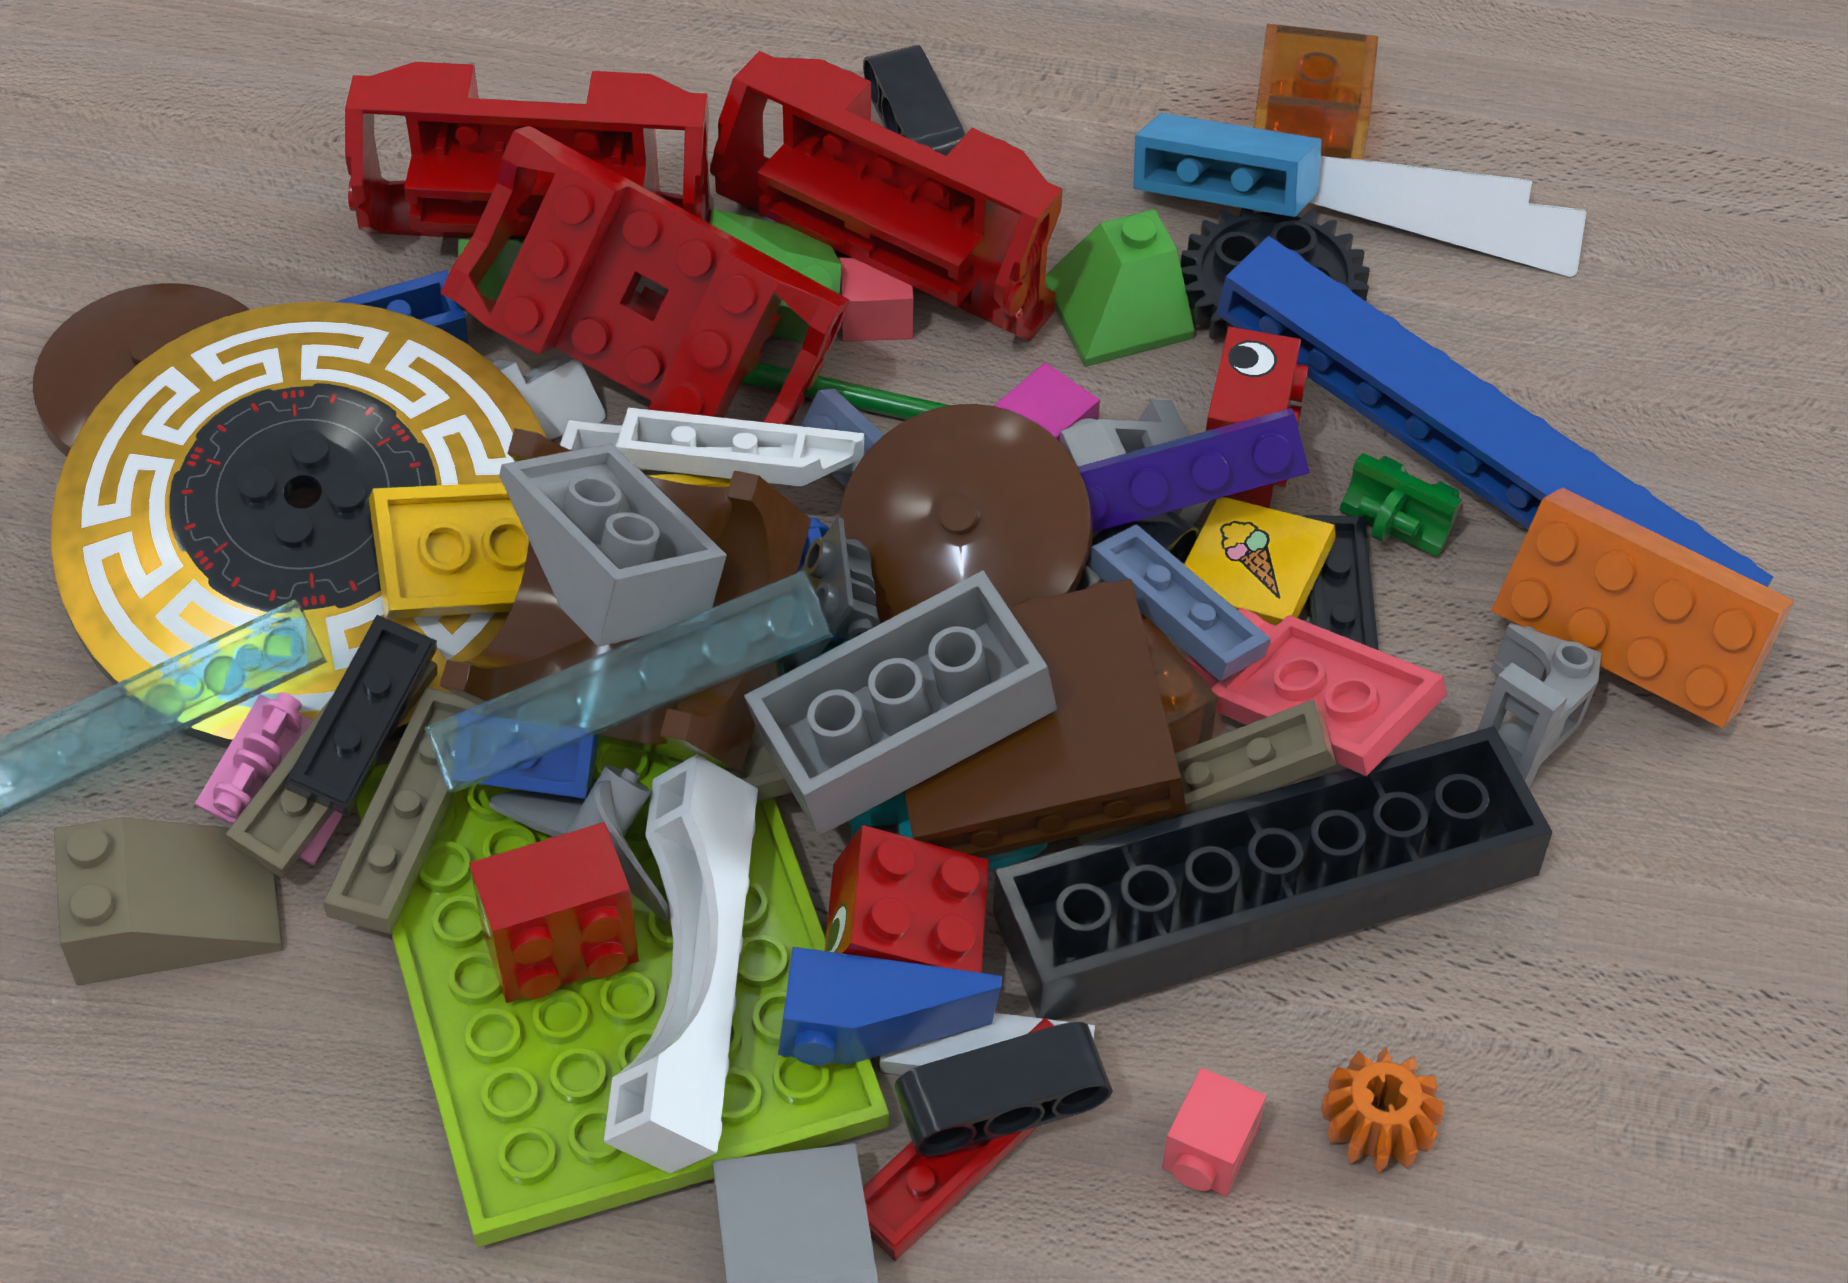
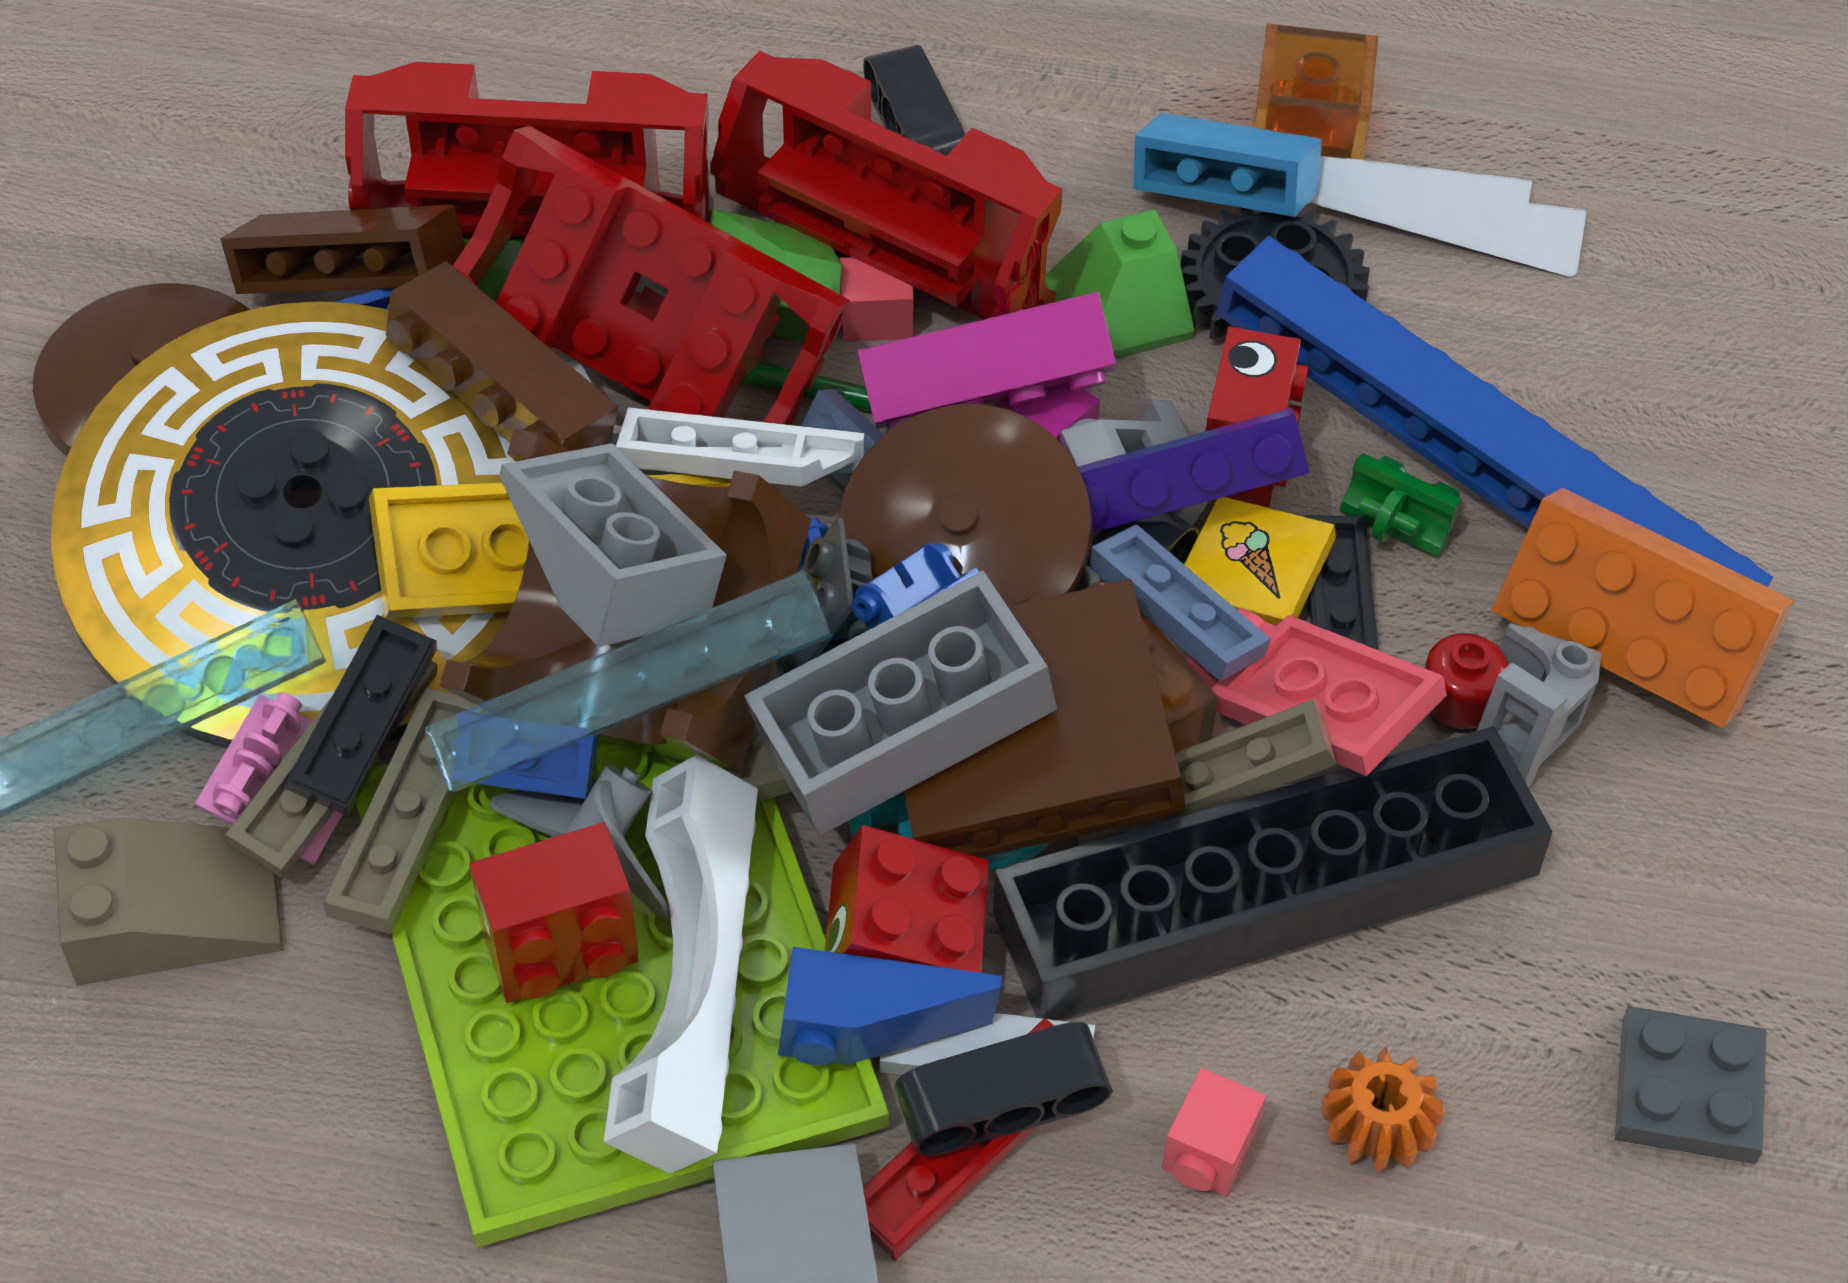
(341, 249): none -> reddish brown brick
(495, 362): none -> reddish brown brick
(924, 575): none -> hinge
(990, 360): none -> dark pink slope
(1469, 673): none -> red head
(1691, 1085): none -> dark grey plate

